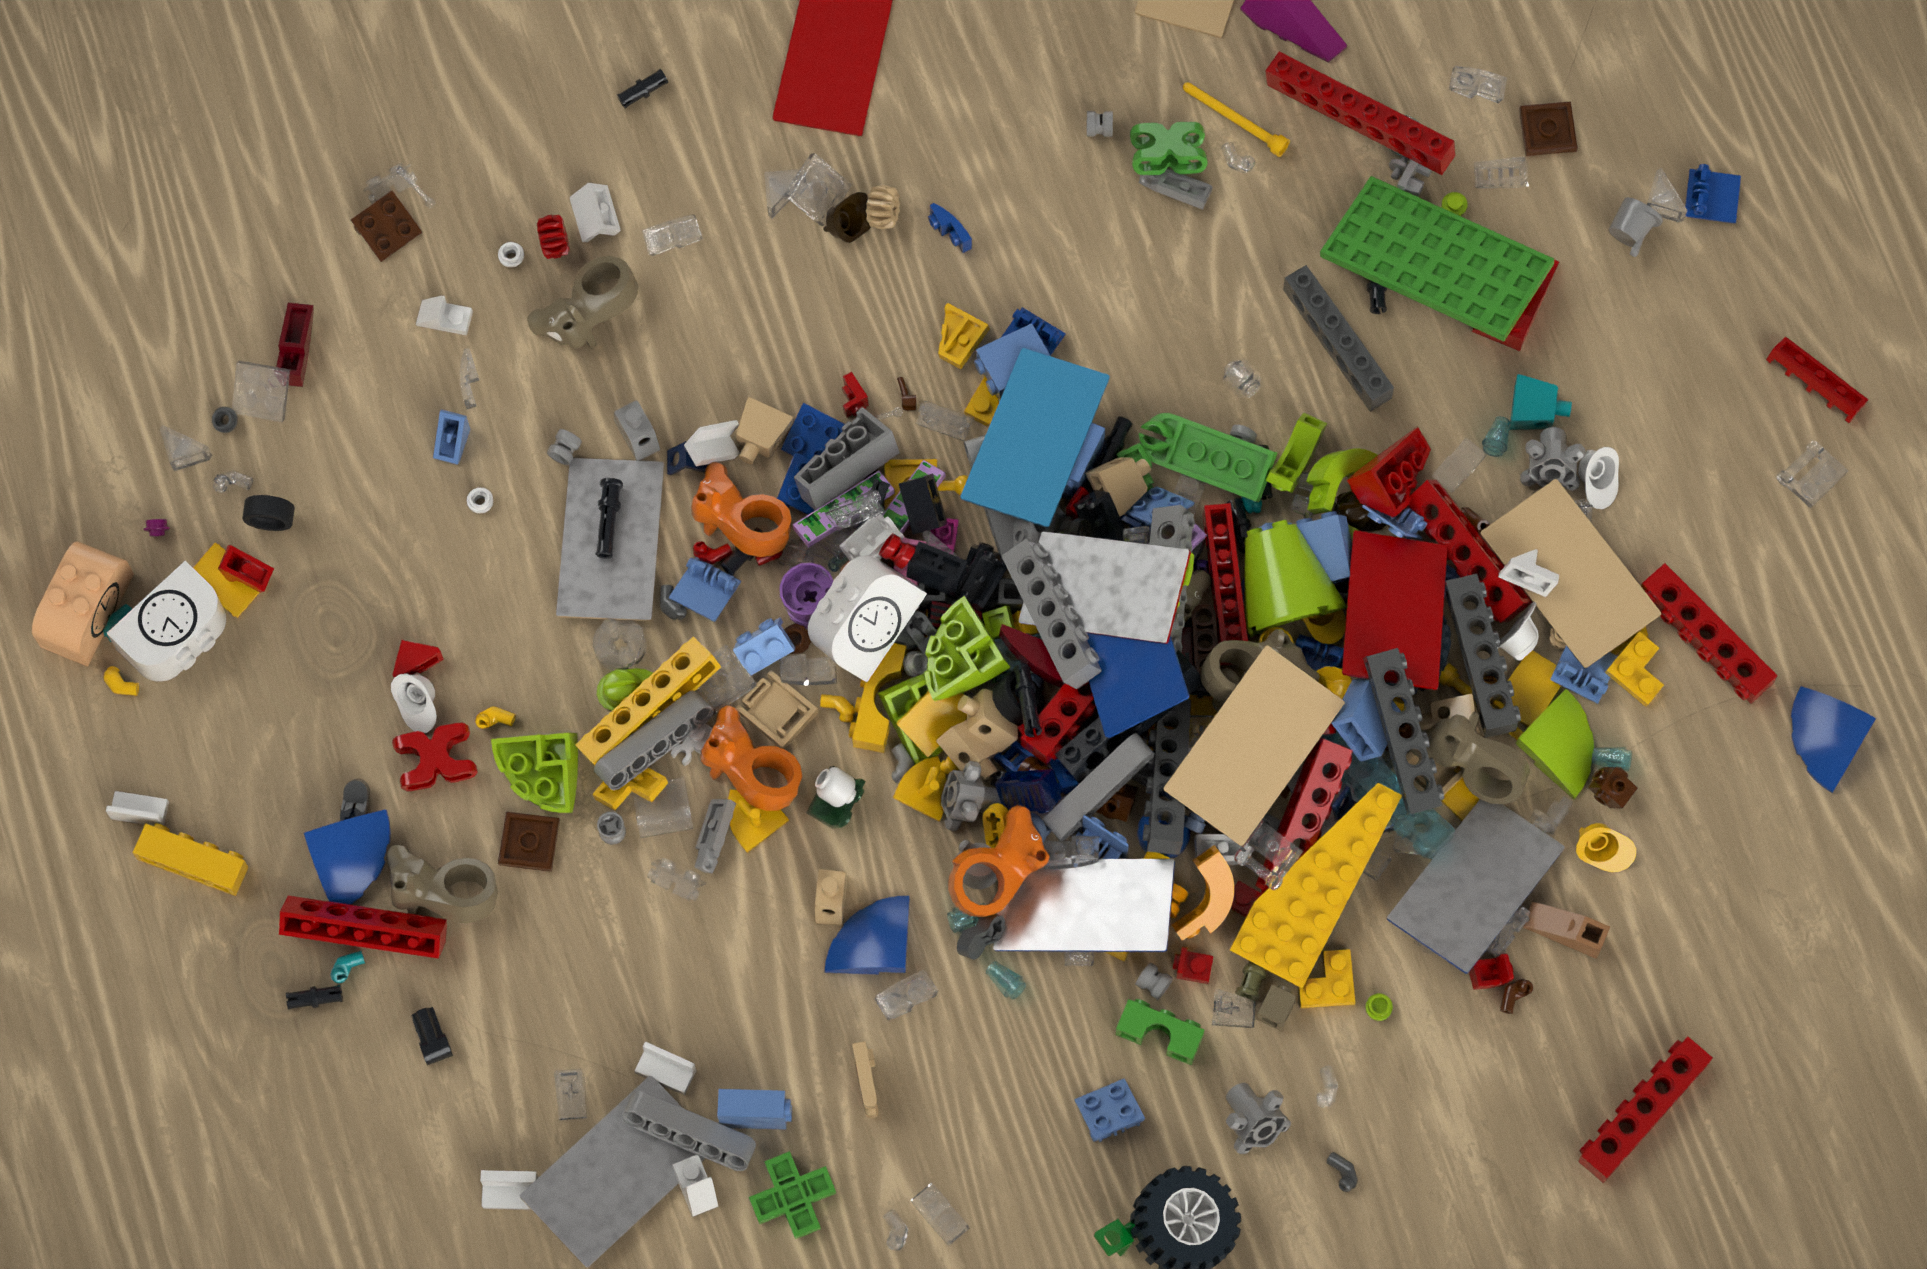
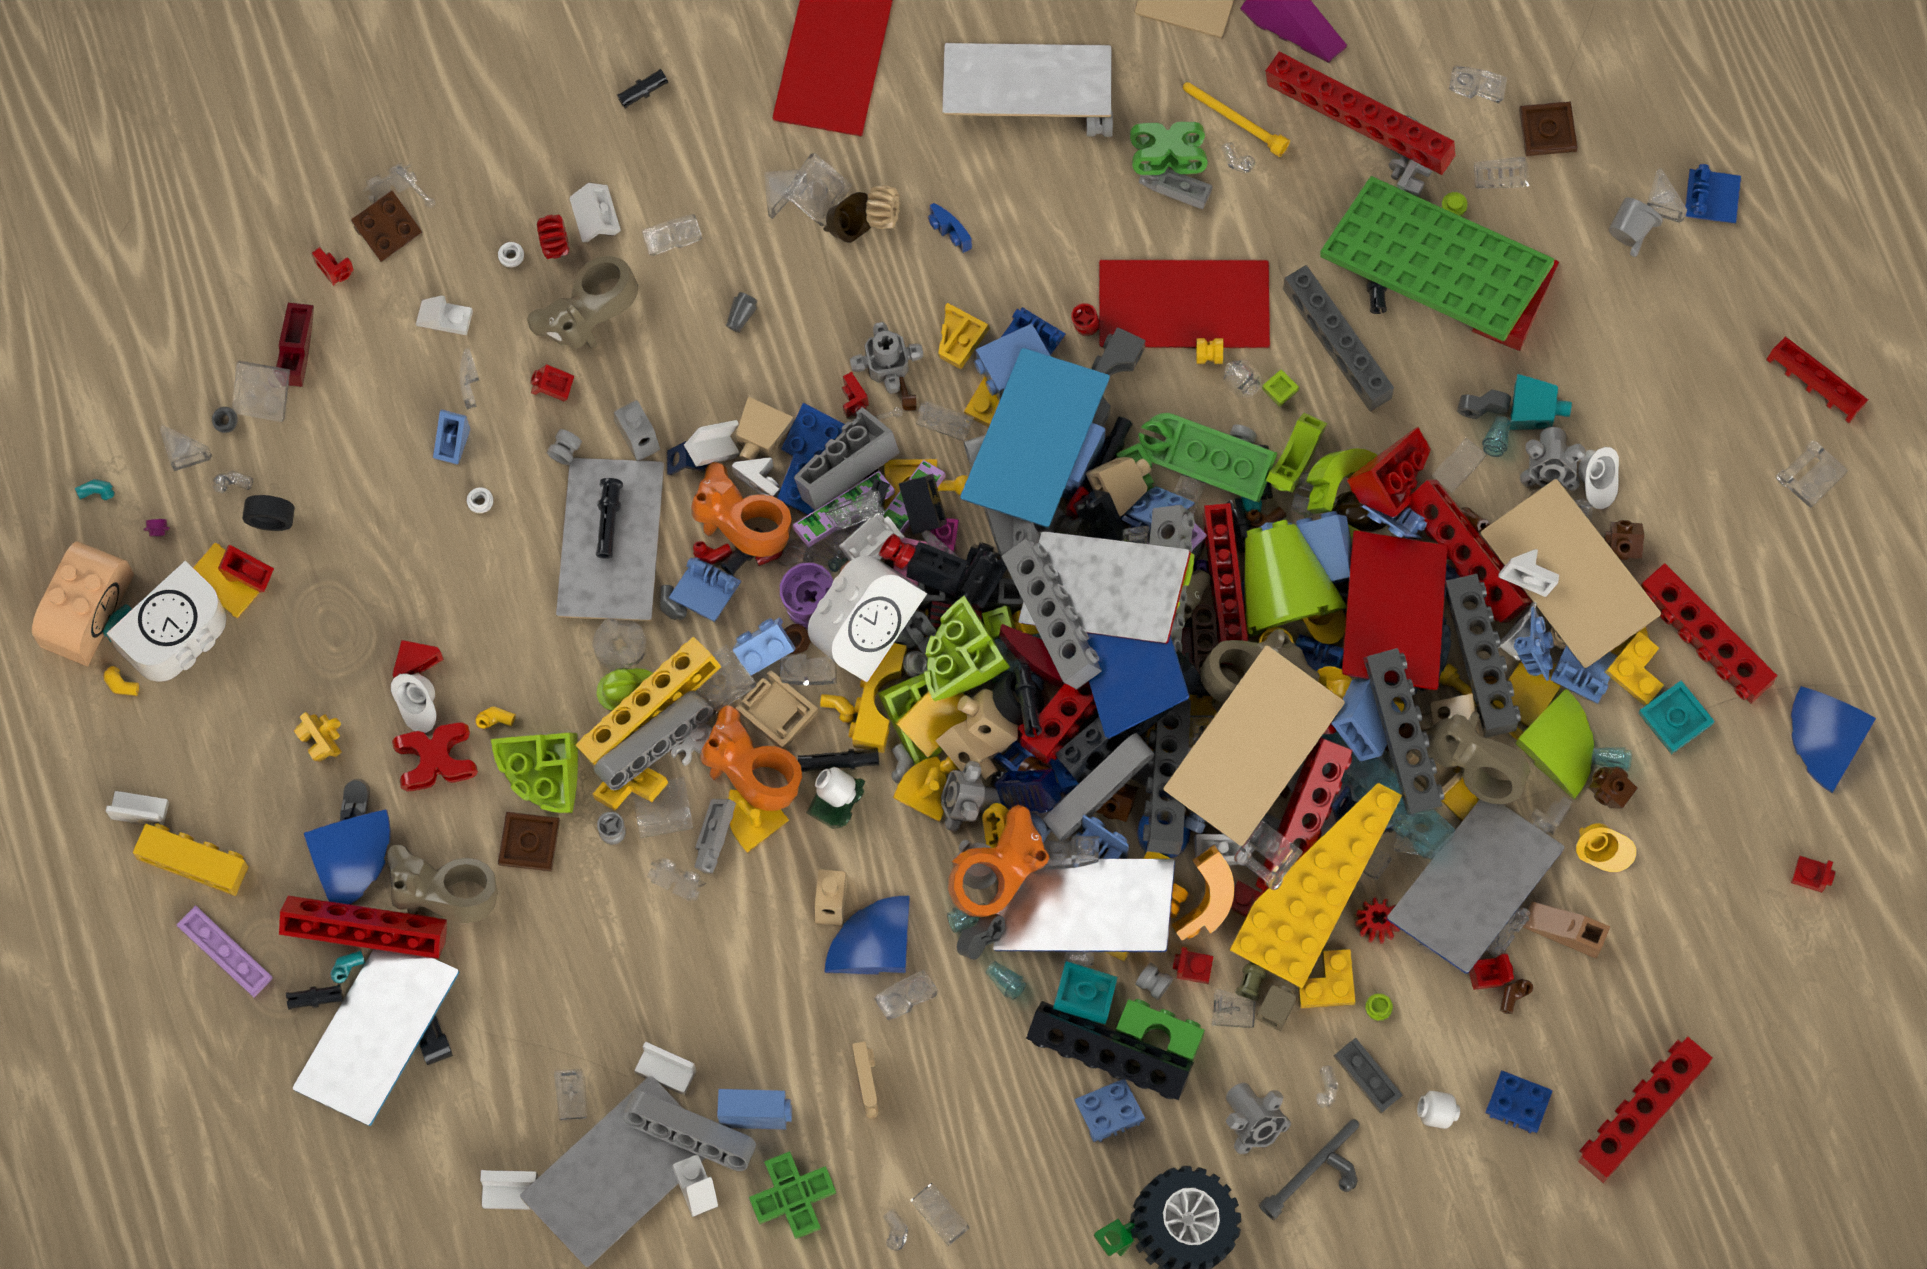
(95, 486): none -> teal arm
(224, 951): none -> lavender tile
(324, 733): none -> yellow hips
(333, 271): none -> red bracket
(375, 1033): none -> flat silver piece
(552, 382): none -> red bracket
(741, 311): none -> dark grey cone
(753, 473): none -> white slope
(847, 759): none -> black pin
(886, 357): none -> light grey piece
(1027, 80): none -> flat silver piece
(1083, 314): none -> red wheel
(1085, 992): none -> teal plate
(1120, 354): none -> dark grey arch
(1123, 1046): none -> black brick
(1186, 300): none -> red piece
(1209, 351): none -> yellow wheel
(1258, 519): none -> reddish brown arm
(1273, 1205): none -> dark grey piece
(1280, 387): none -> lime plate
(1368, 1075): none -> dark grey hinge
(1375, 929): none -> red gear
(1438, 1109): none -> white head
(1492, 401): none -> dark grey piece
(1518, 1102): none -> blue hinge
(1535, 650): none -> medium blue hinge
(1625, 539): none -> reddish brown brick
(1676, 717): none -> teal plate
(1813, 874): none -> red bracket

